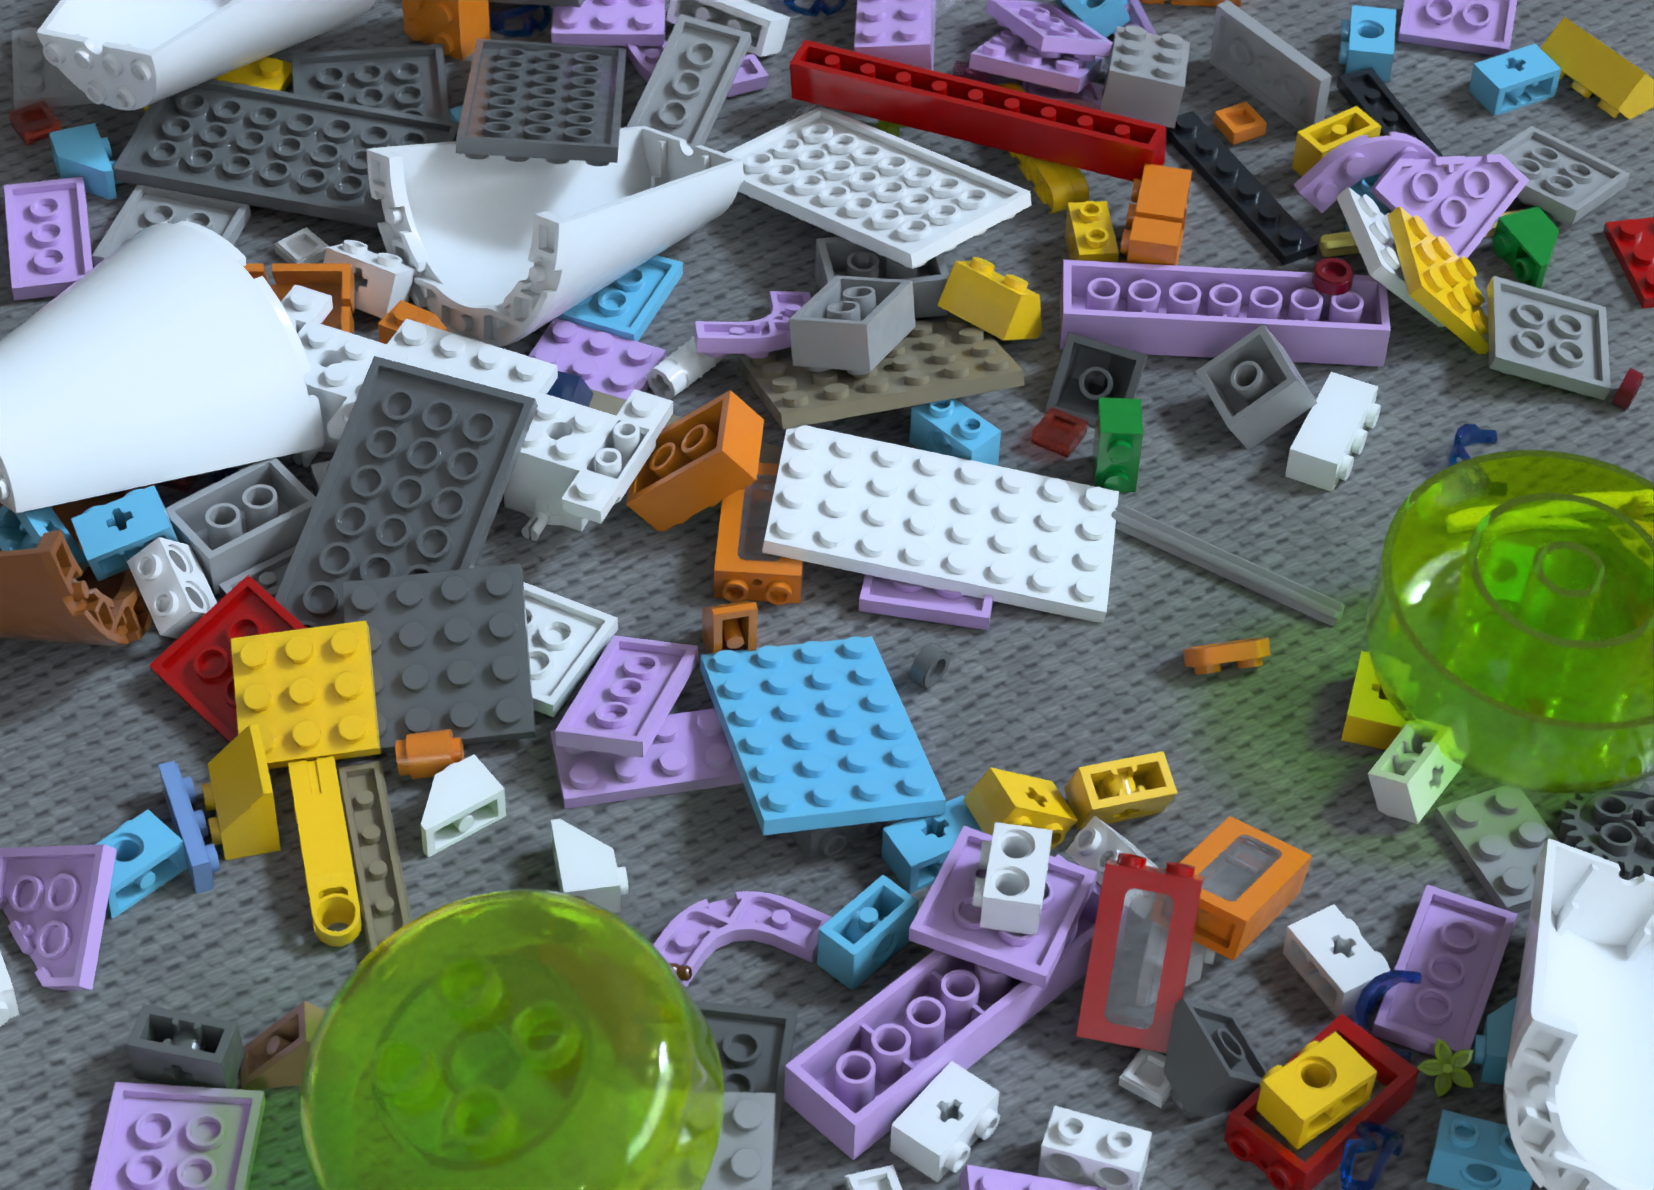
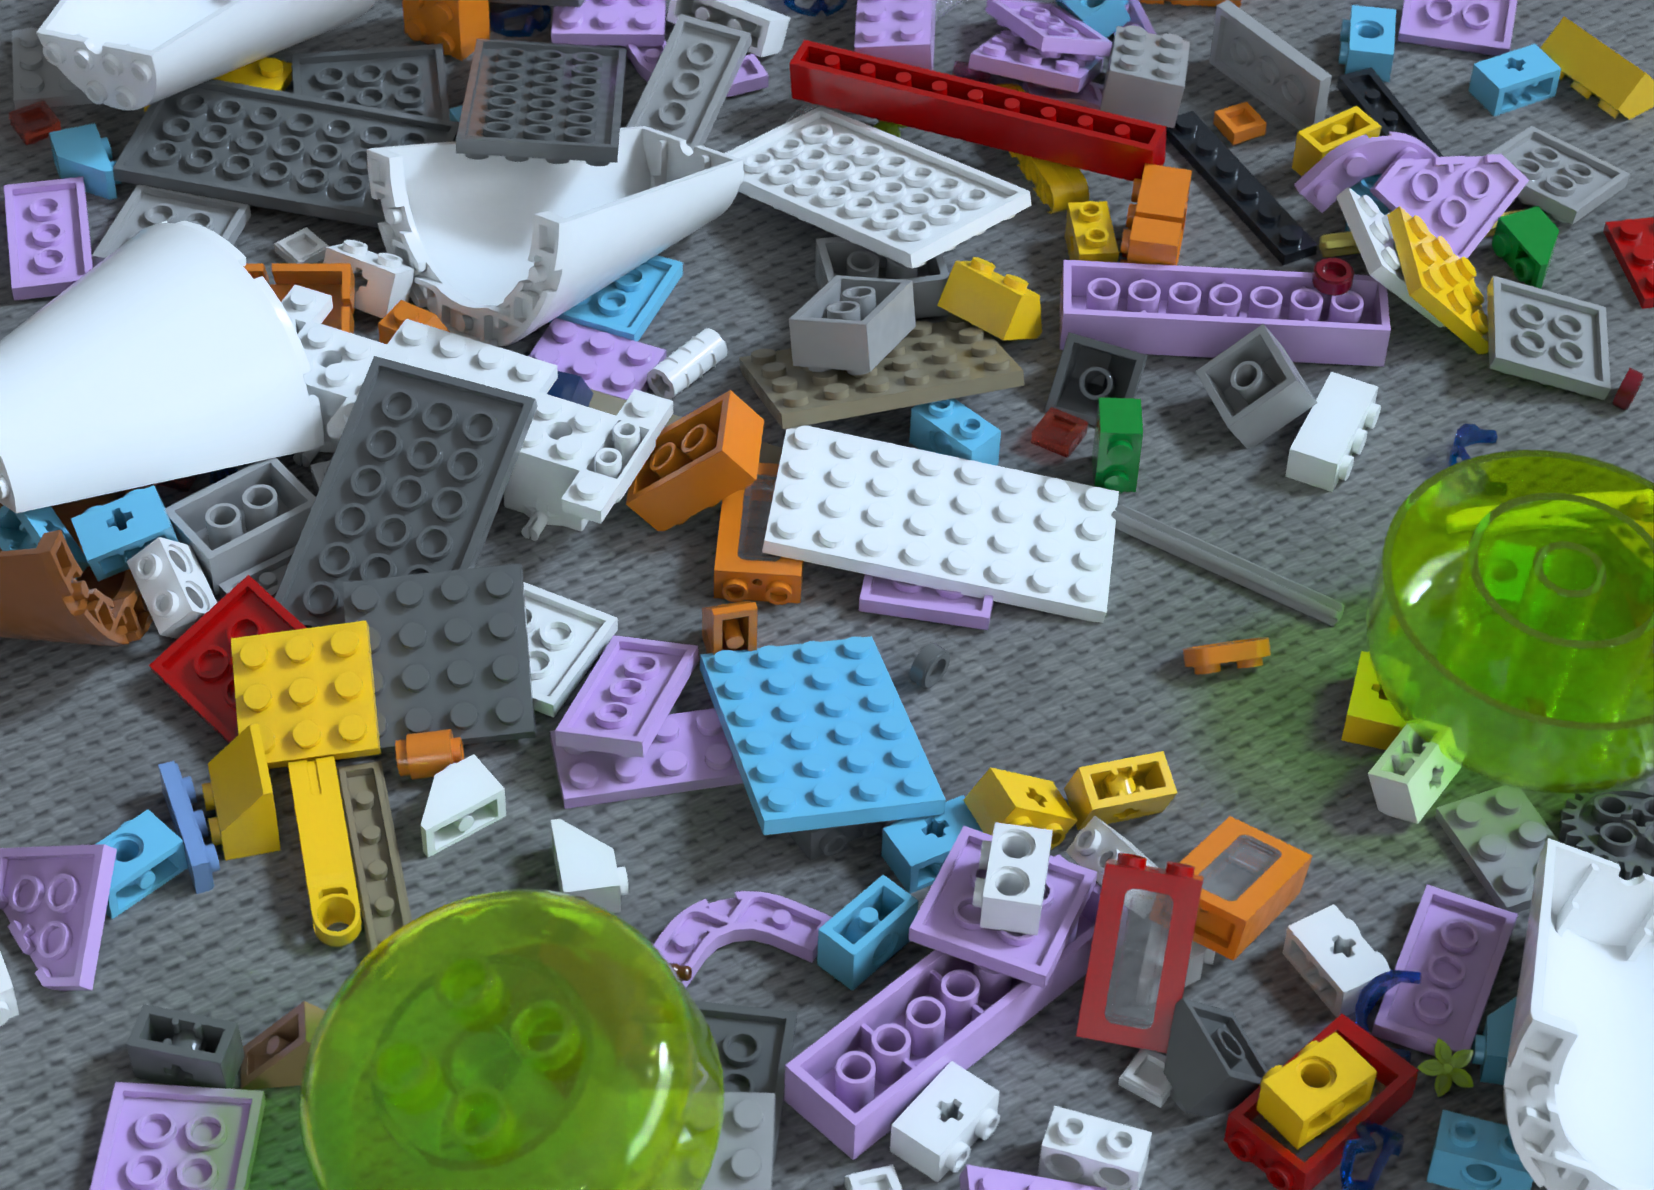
(752, 337): lavender plate -> none

